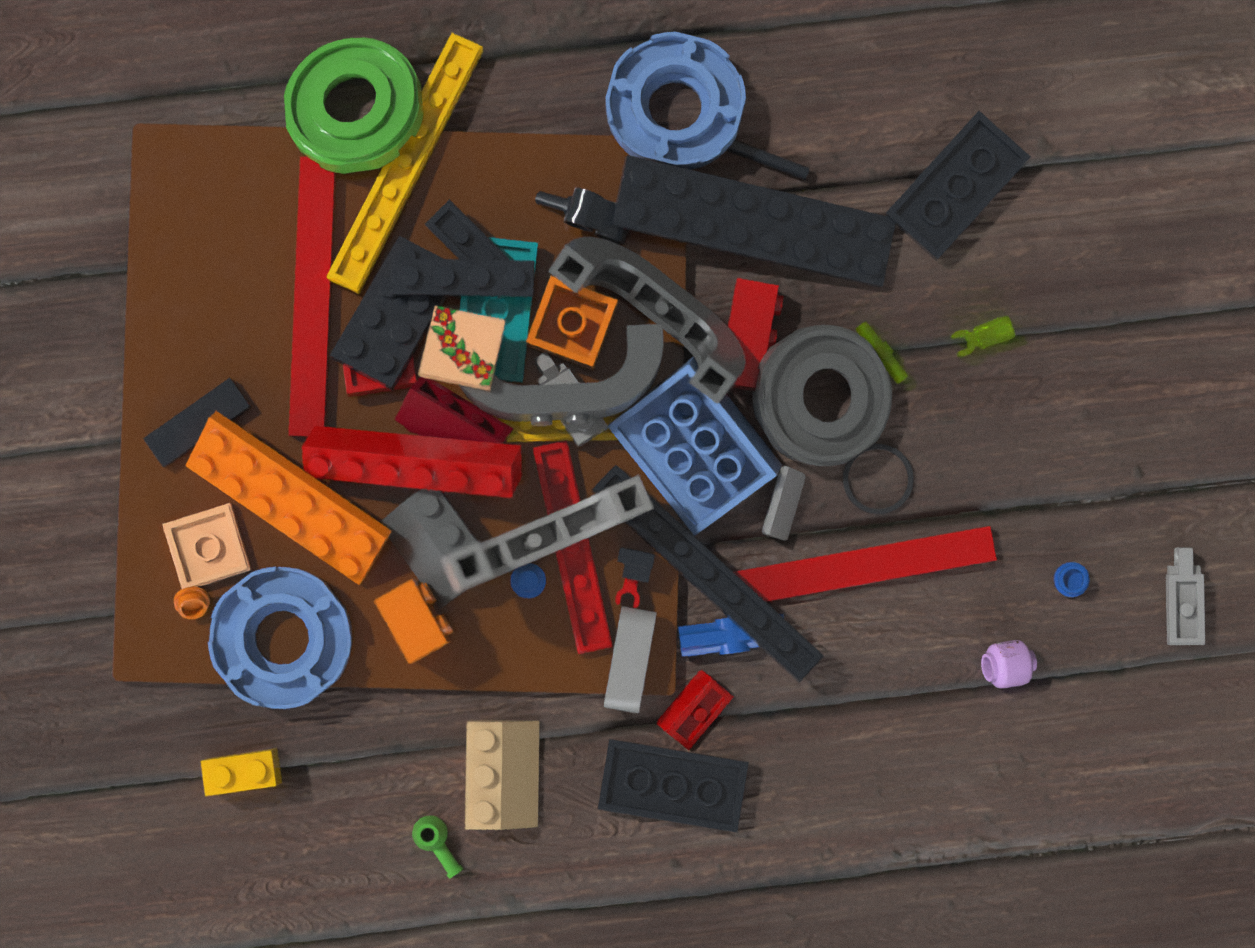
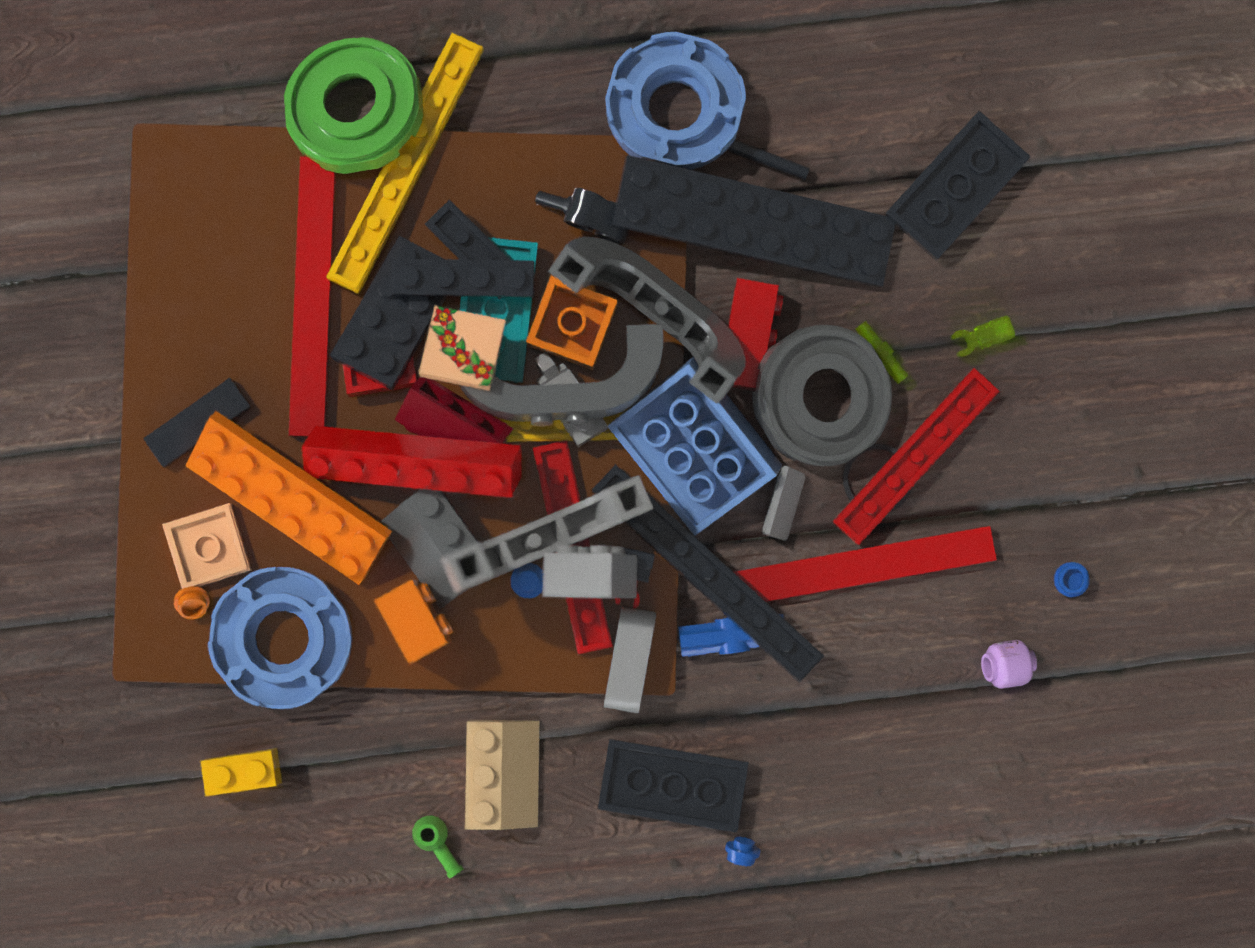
(590, 572): none -> light grey brick
(694, 709): red slope -> none
(742, 851): none -> blue plate
(915, 456): none -> red tile
(1185, 600): light grey hinge -> none

